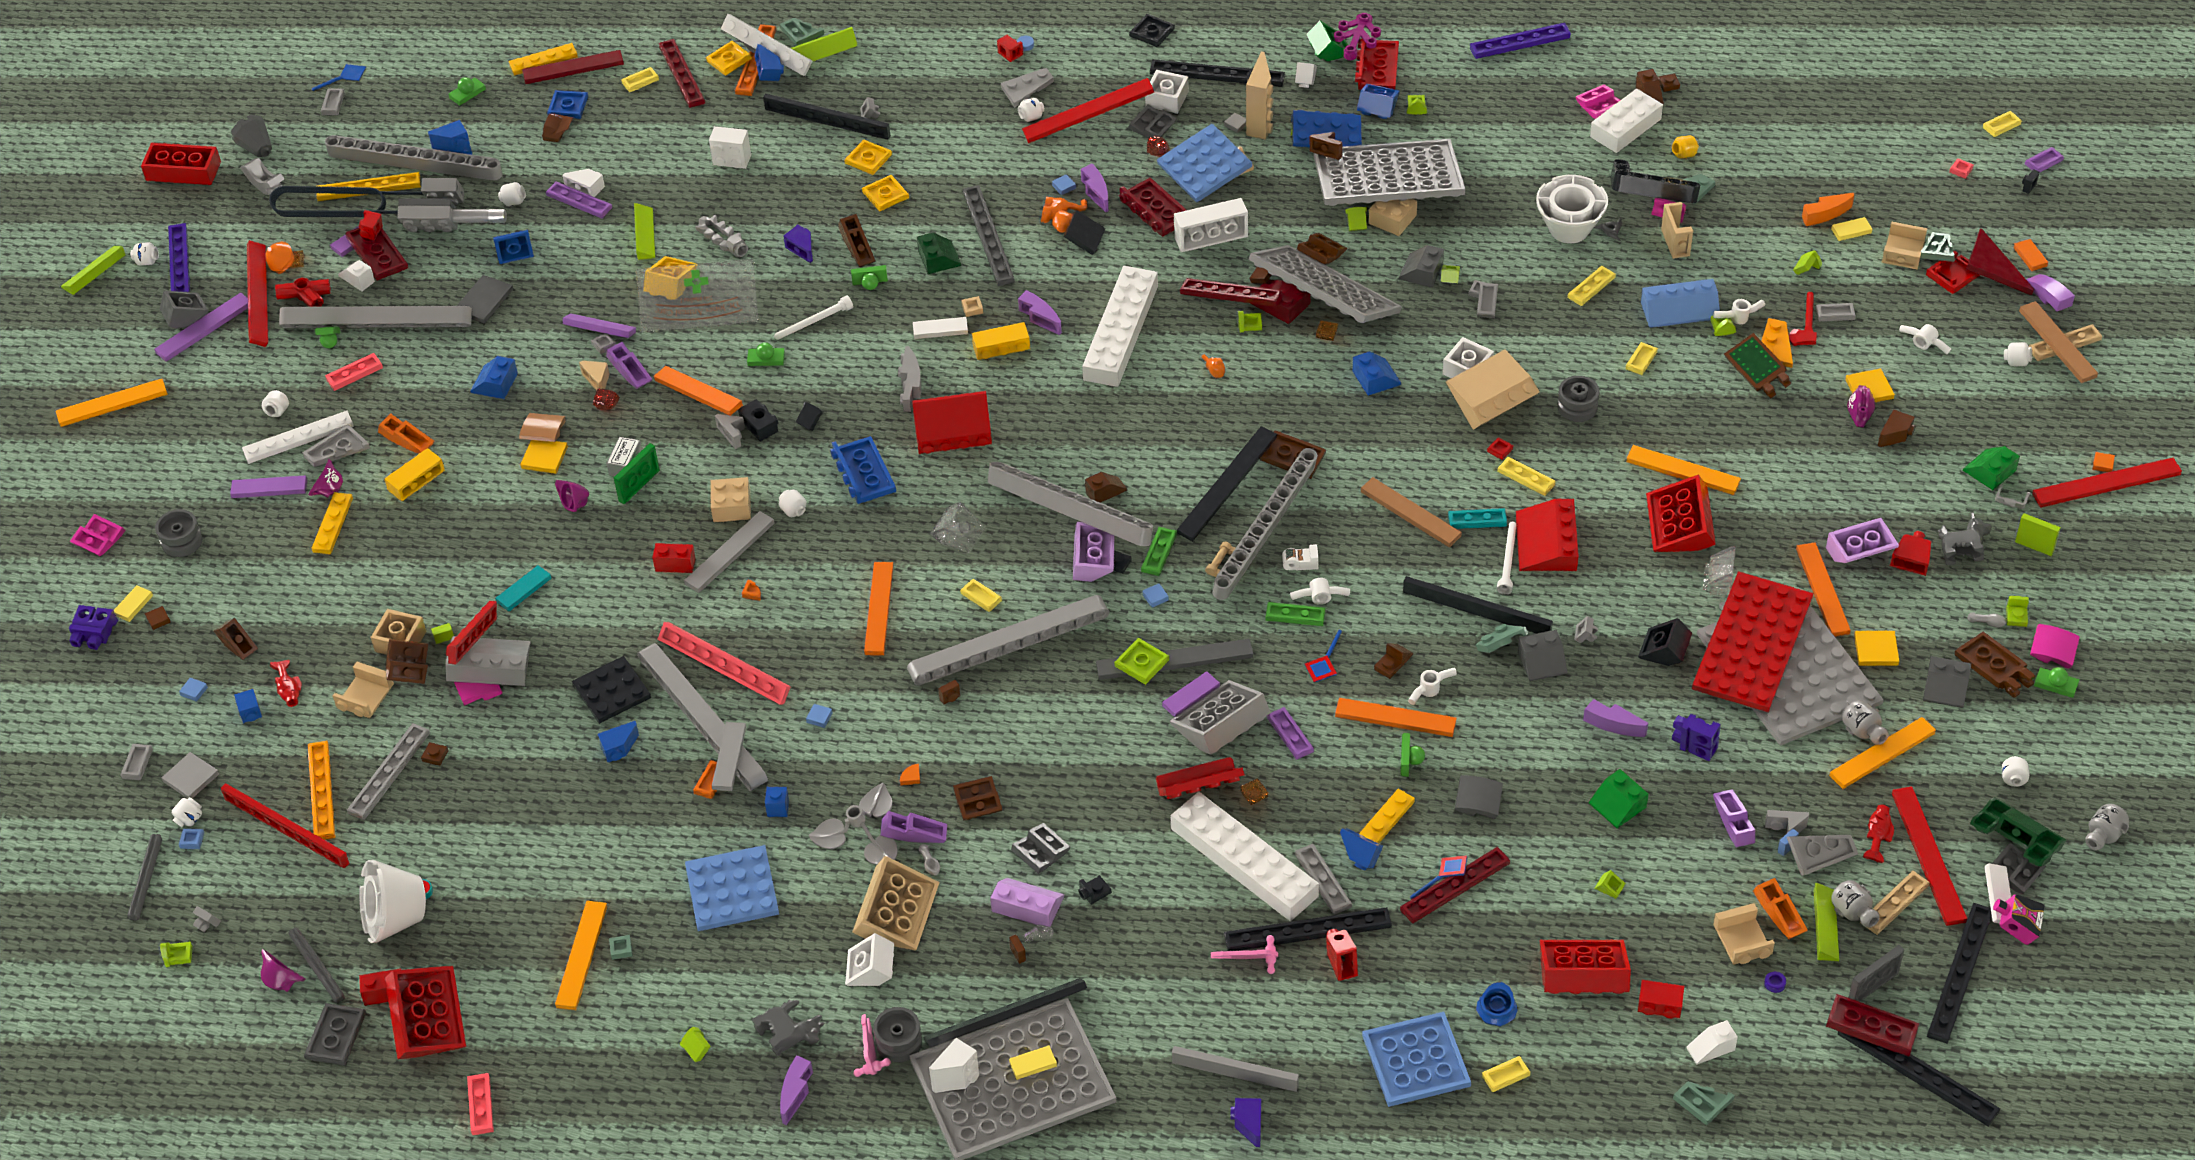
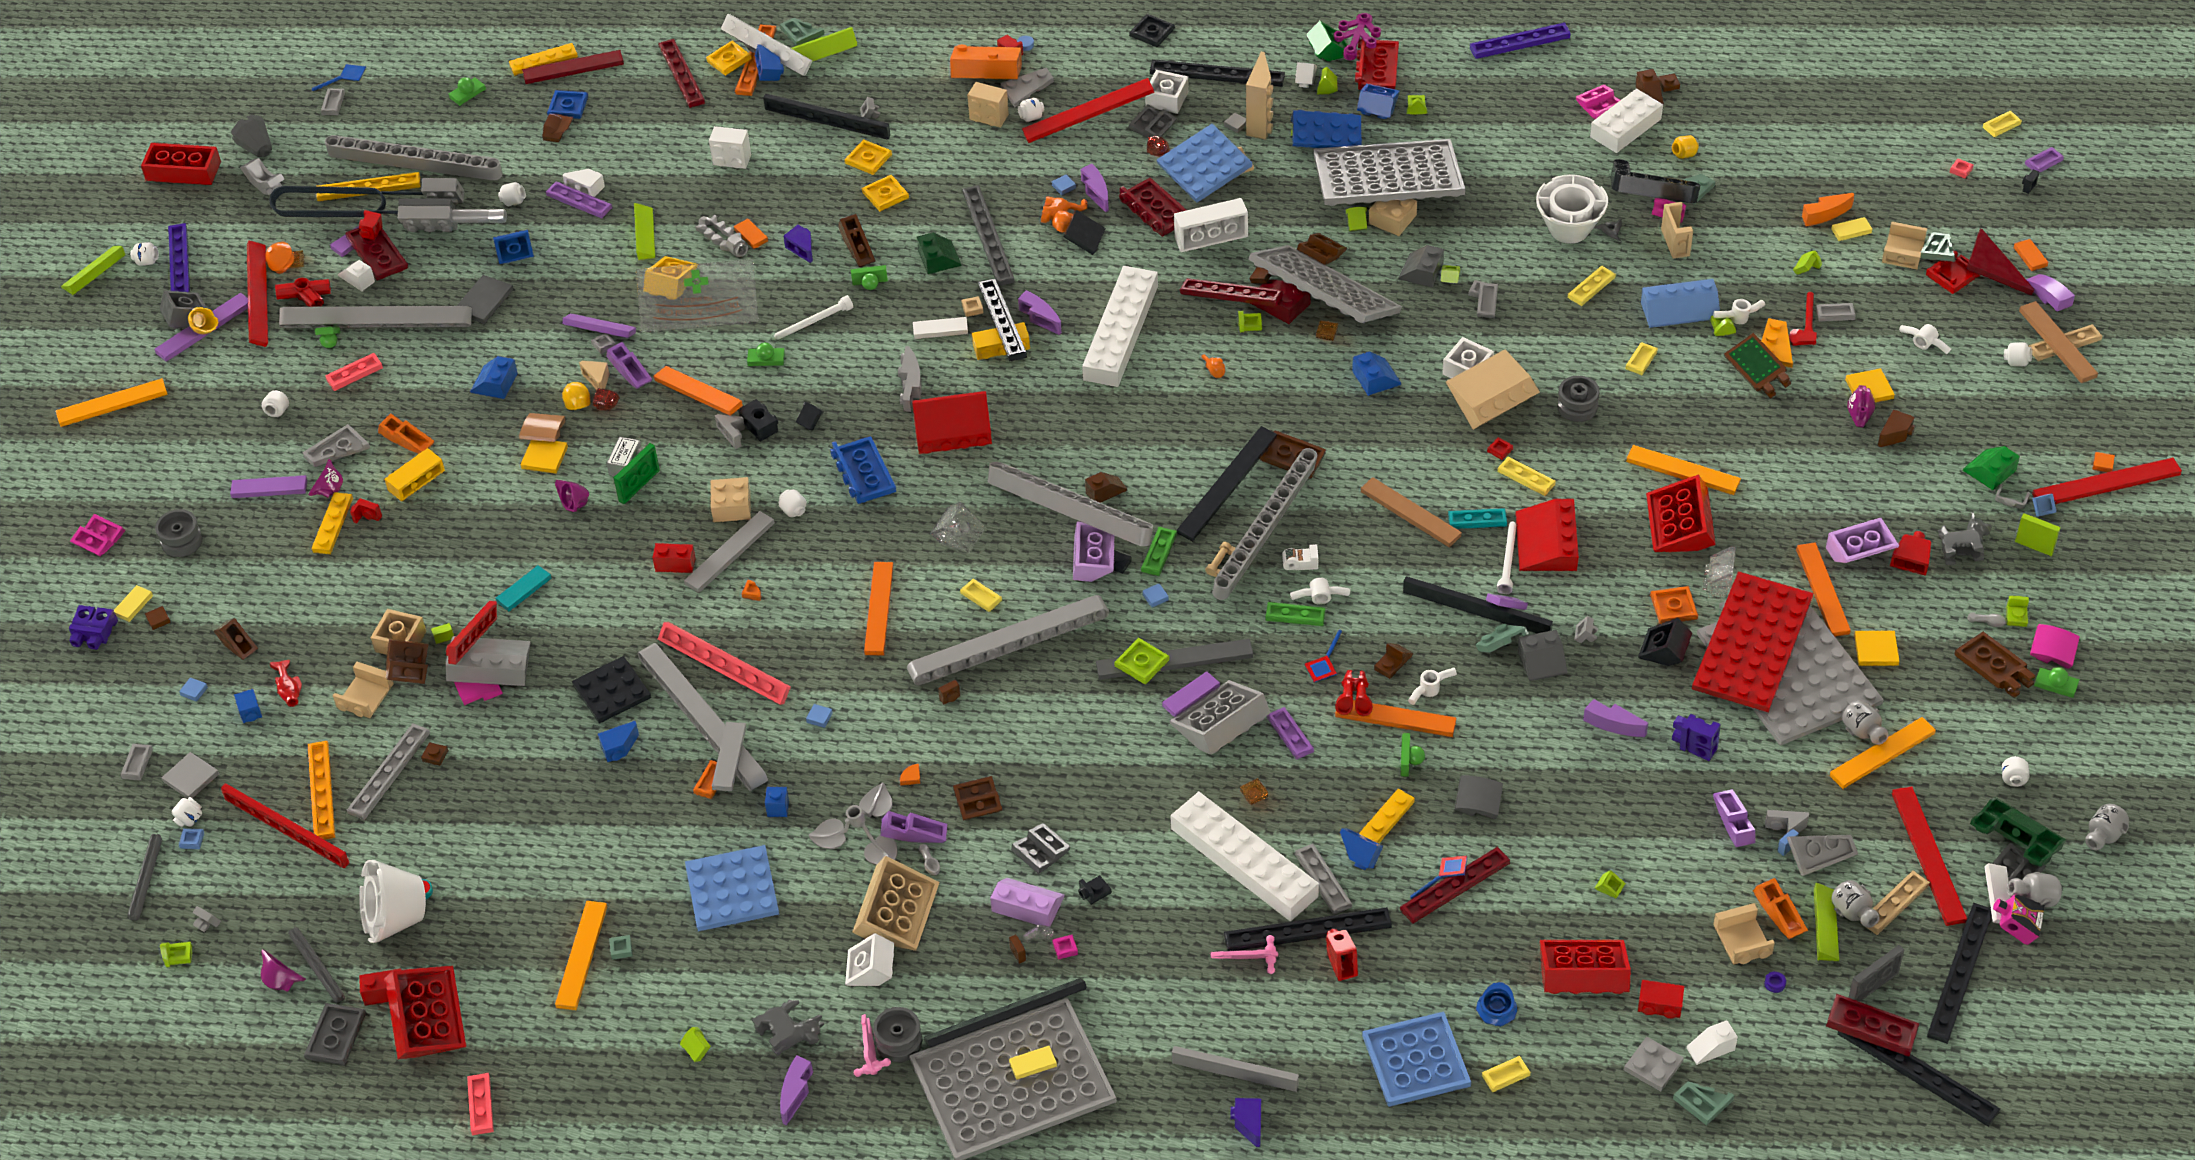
(202, 320): none -> yellow hair
(296, 437): white plate -> none
(367, 509): none -> red bracket
(450, 138): blue slope -> none
(576, 396): none -> yellow hair
(640, 79): light yellow tile -> none
(751, 233): none -> orange tile
(954, 1068): white slope -> none
(985, 62): none -> orange brick
(988, 104): none -> tan brick
(1002, 320): none -> tile
(1065, 947): none -> dark pink tile
(1195, 777): red bracket -> none
(1326, 145): reddish brown slope -> none
(1328, 82): none -> lime tile
(1363, 703): none -> red piece
(1506, 601): none -> medium lavender tile
(1619, 798): green slope -> none
(1653, 1064): none -> light grey plate
(1674, 604): none -> orange tile
(1879, 829): red animal -> none
(1947, 682): dark grey slope -> none
(2037, 887): none -> light grey piece
(2044, 505): none -> medium blue tile

